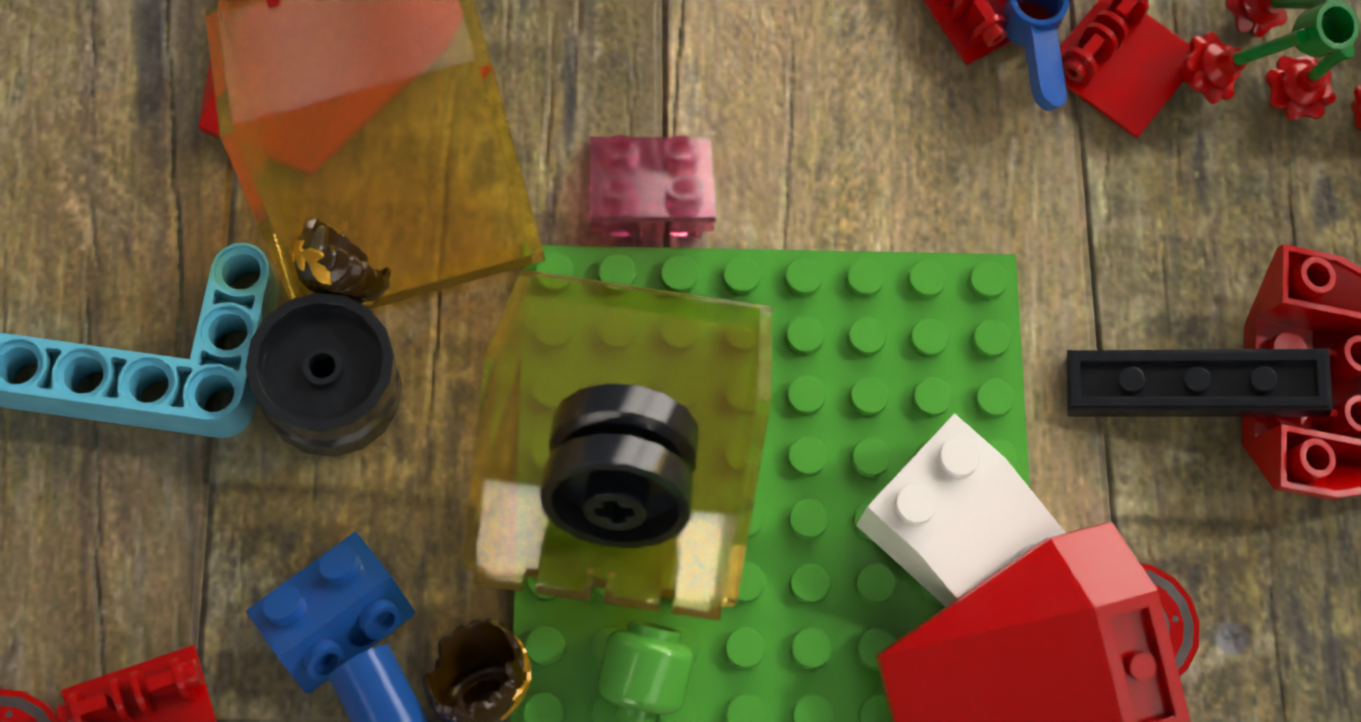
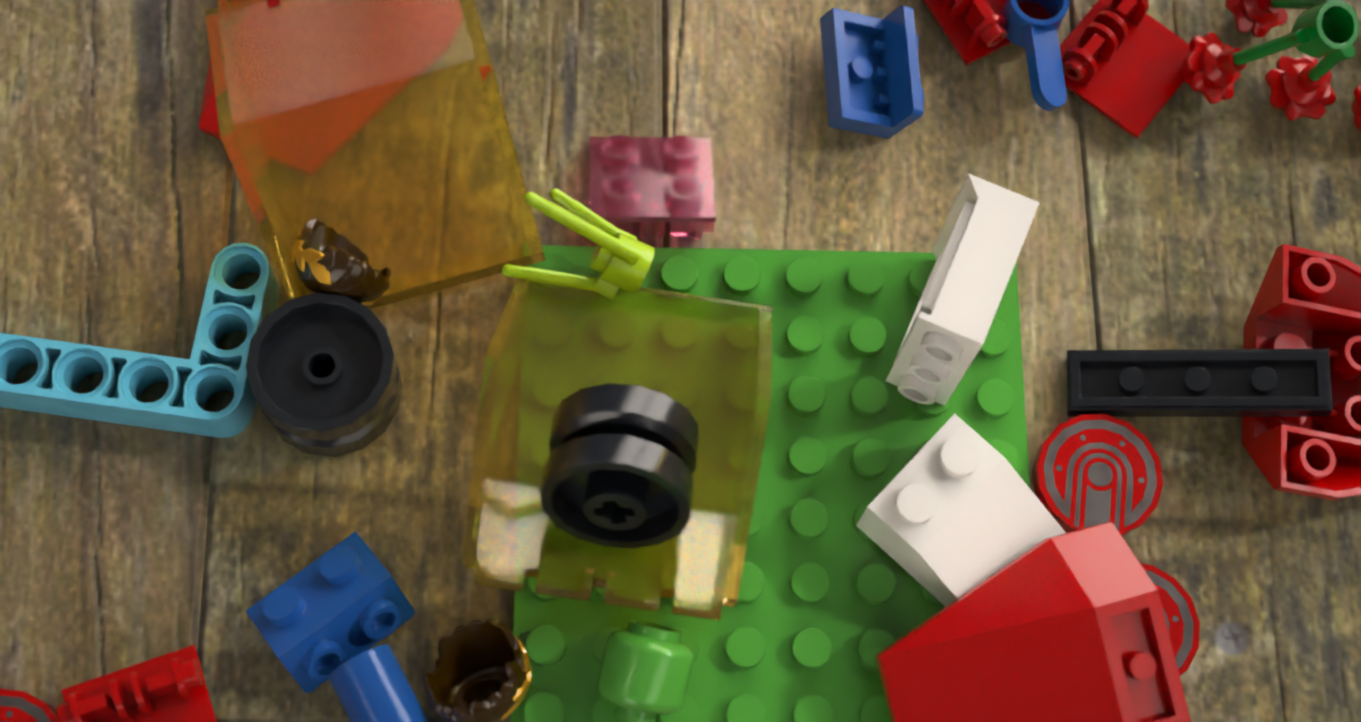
(617, 256): none -> lime plant
(871, 71): none -> blue bracket
(963, 289): none -> white window
(1097, 474): none -> tile

